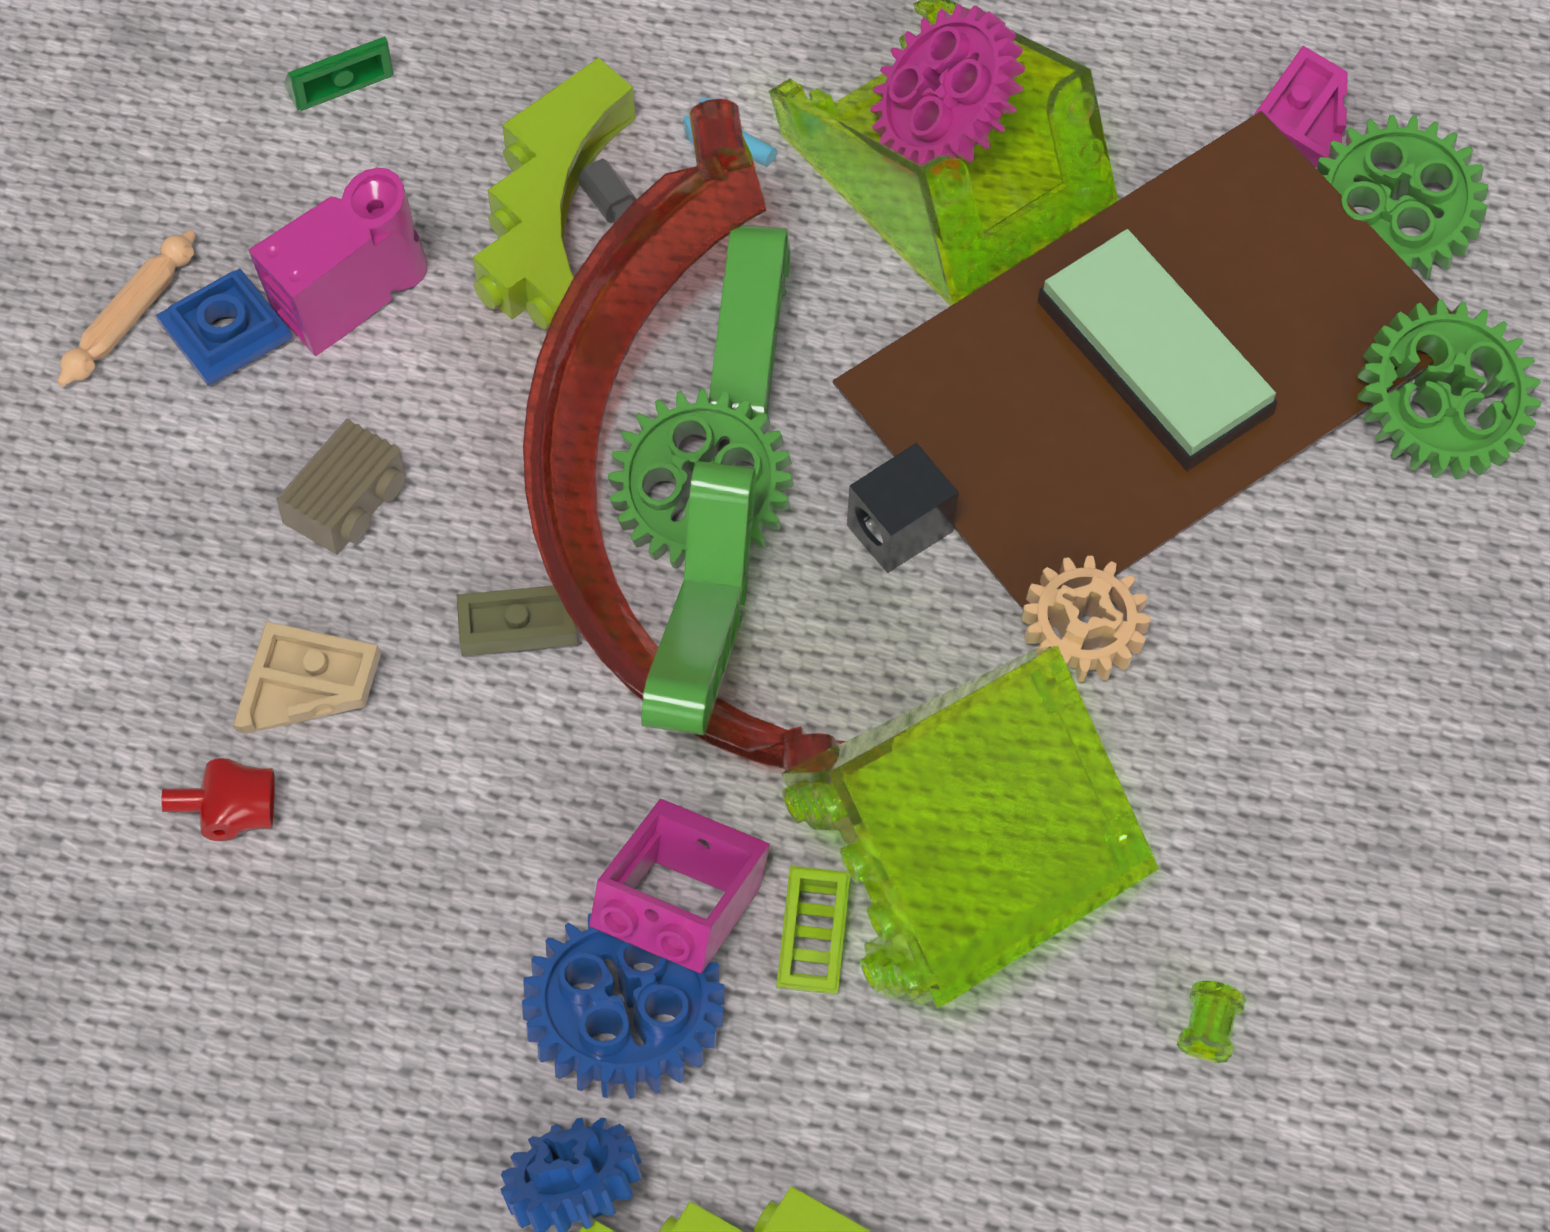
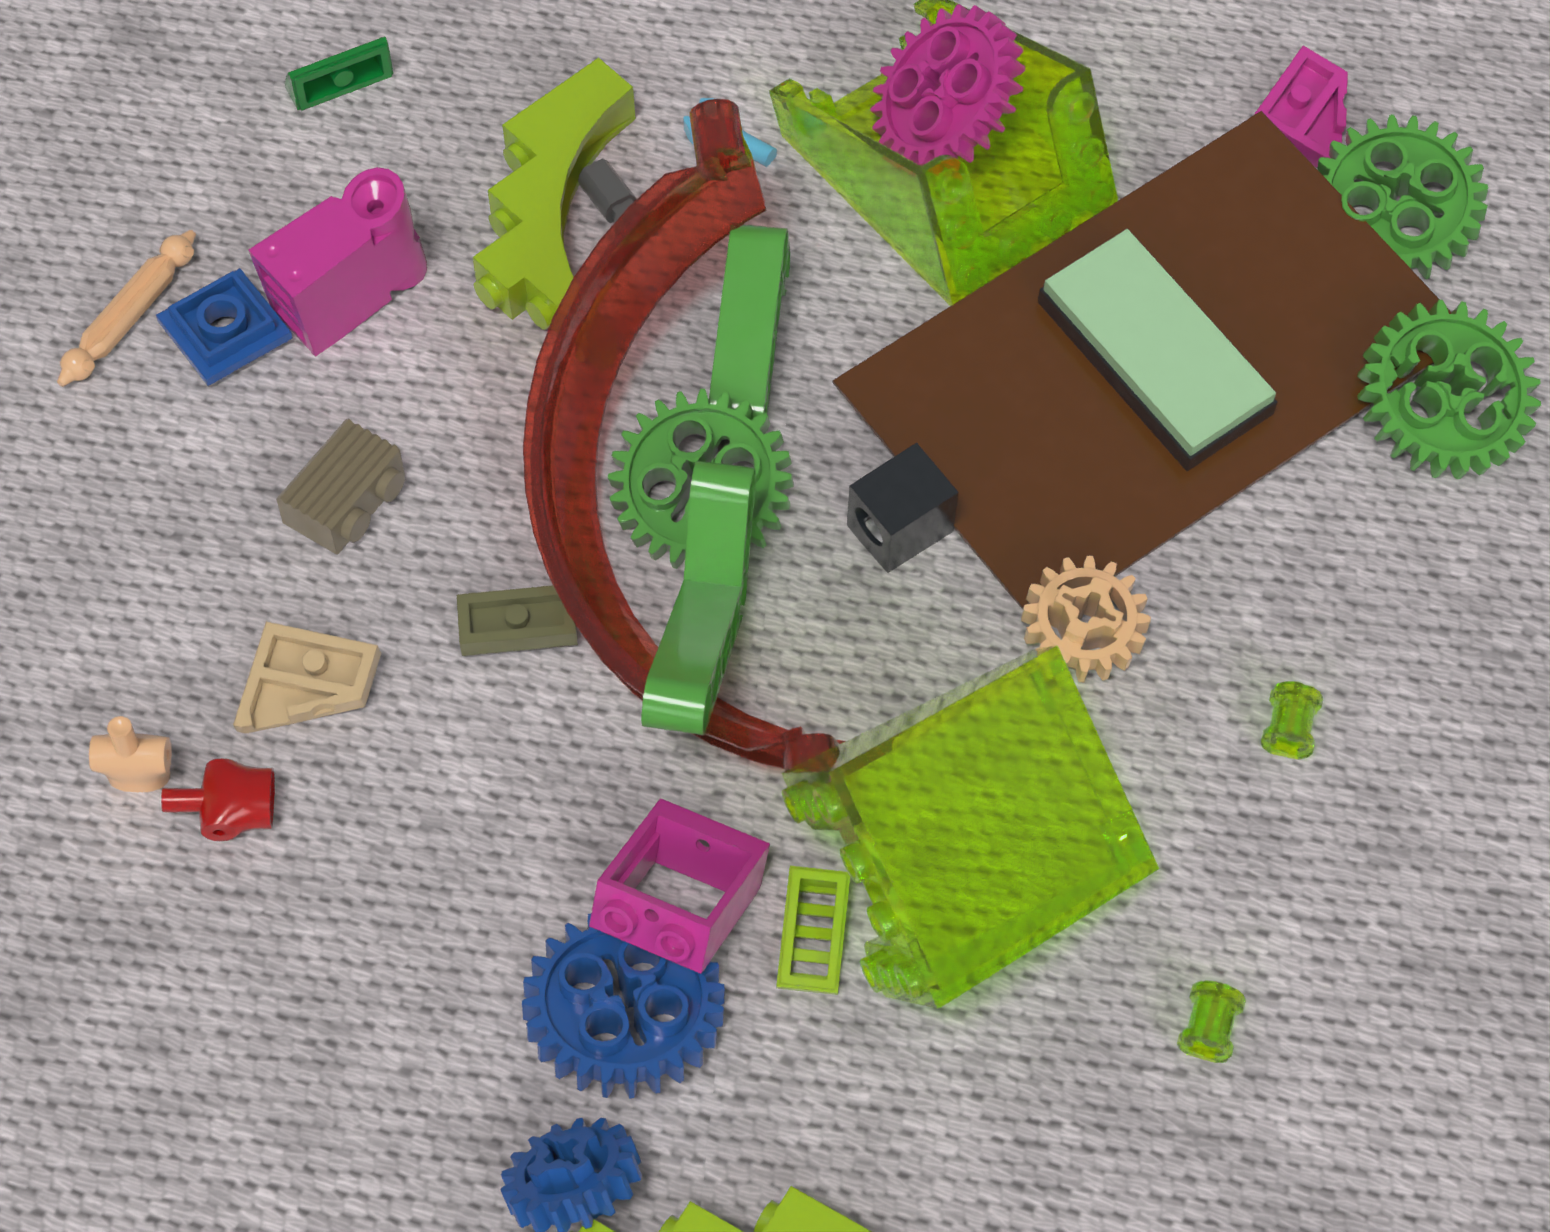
(131, 759): none -> light nougat piece
(1292, 720): none -> clear neon green bush

